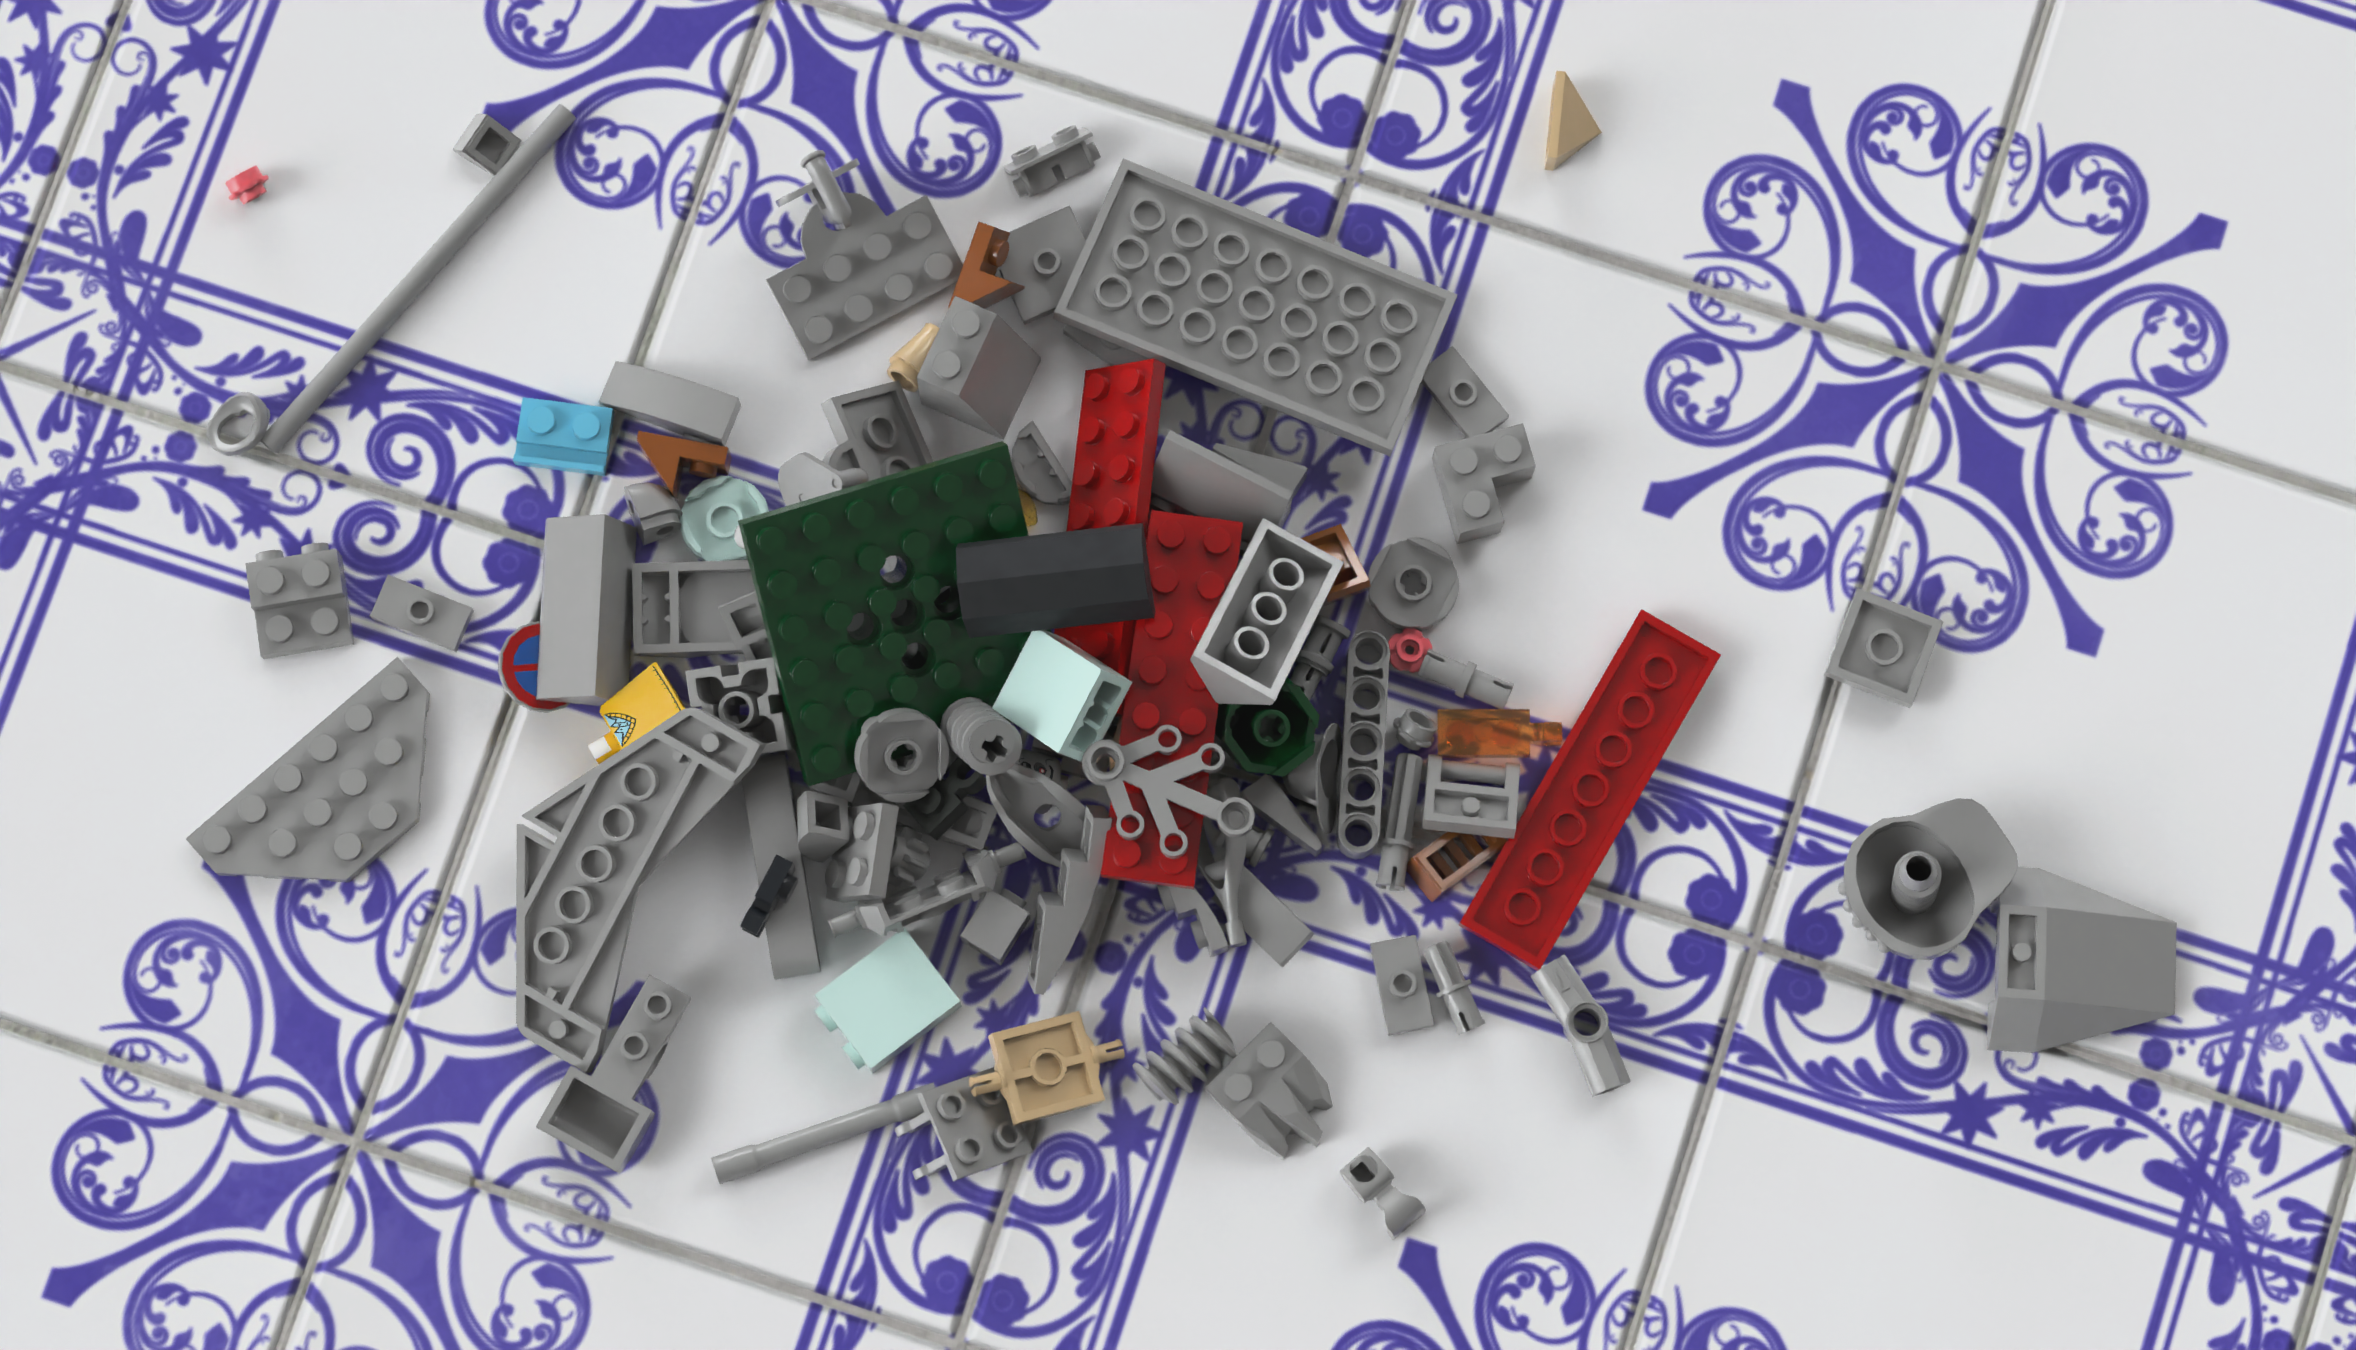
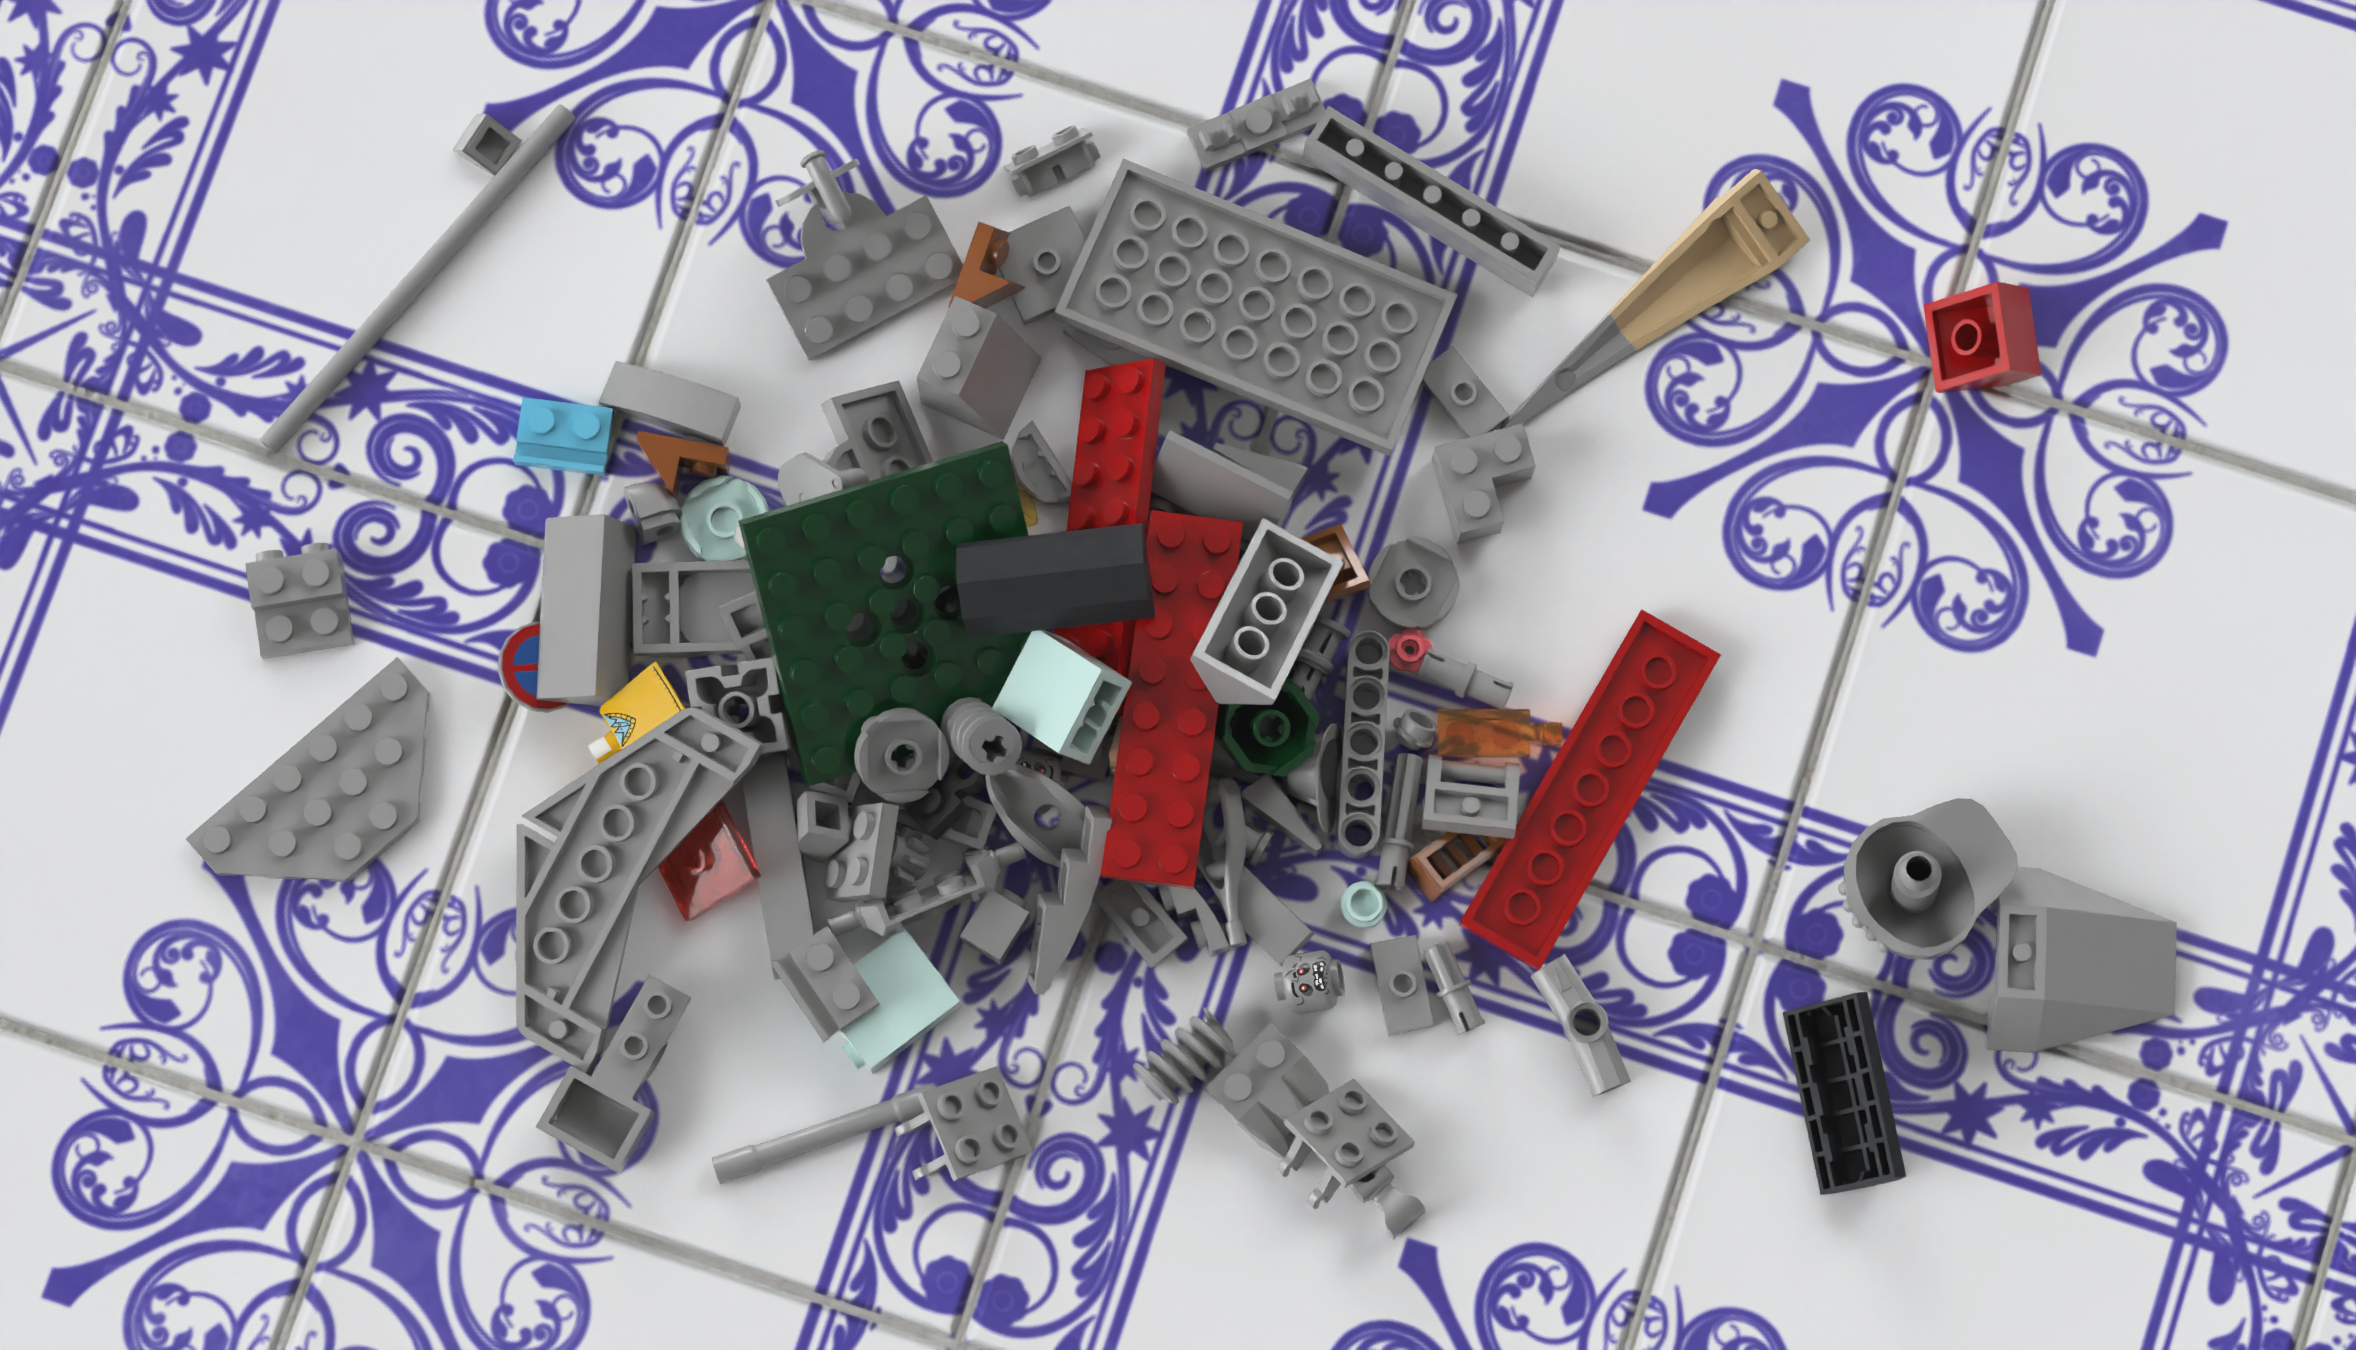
(233, 407): light grey piece -> none
(247, 185): coral plate -> none
(422, 613): light grey plate -> none
(708, 865): none -> clear red plate
(775, 887): black plate -> none
(825, 984): none -> light grey plate
(910, 358): tan cone -> none
(1046, 1068): tan plate -> none
(1140, 920): none -> light grey plate
(1161, 786): light grey plant -> none
(1256, 125): none -> light grey plate
(1310, 981): none -> light grey head
(1347, 1134): none -> light grey plate
(1363, 904): none -> light aqua plate
(1430, 201): none -> light grey brick
(1569, 123): tan slope -> none
(1720, 253): none -> tan plate
(1844, 1094): none -> black piece
(1883, 648): light grey plate -> none
(1982, 338): none -> red slope

